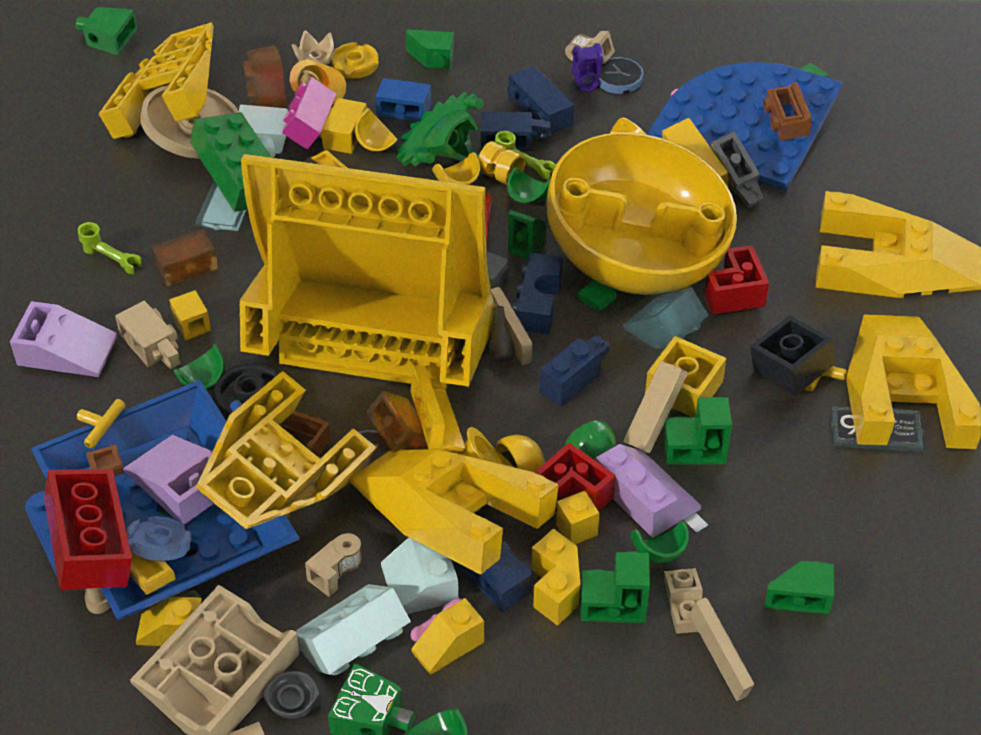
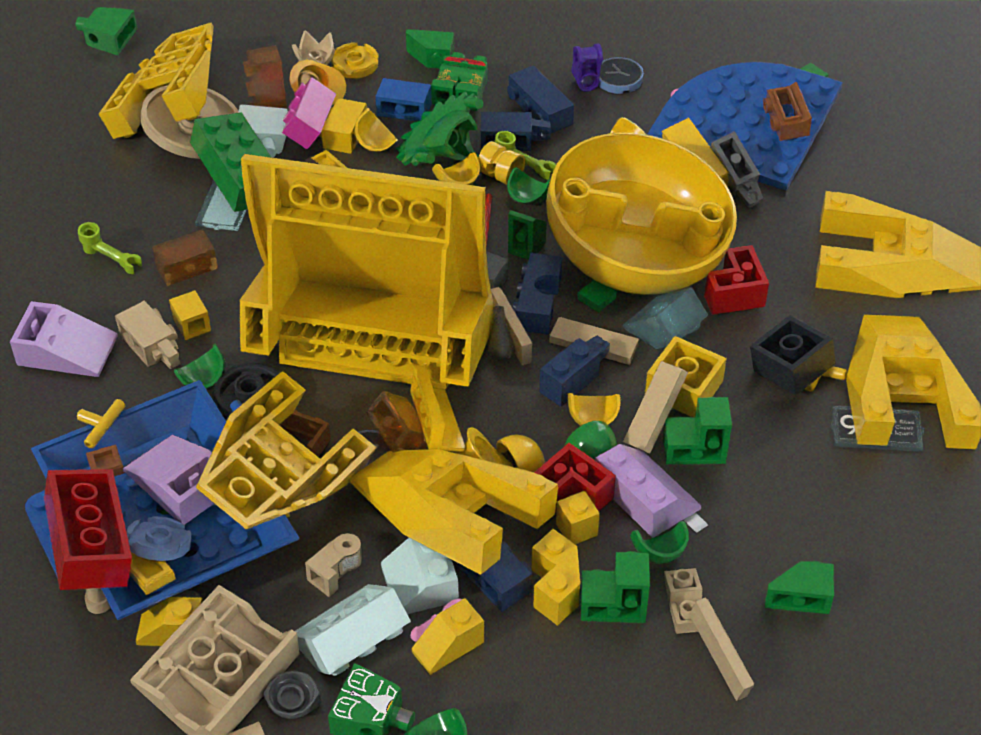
(460, 76): none -> green hips
(593, 408): none -> yellow helmet
(602, 38): tan leg -> none
(621, 346): none -> tan tile

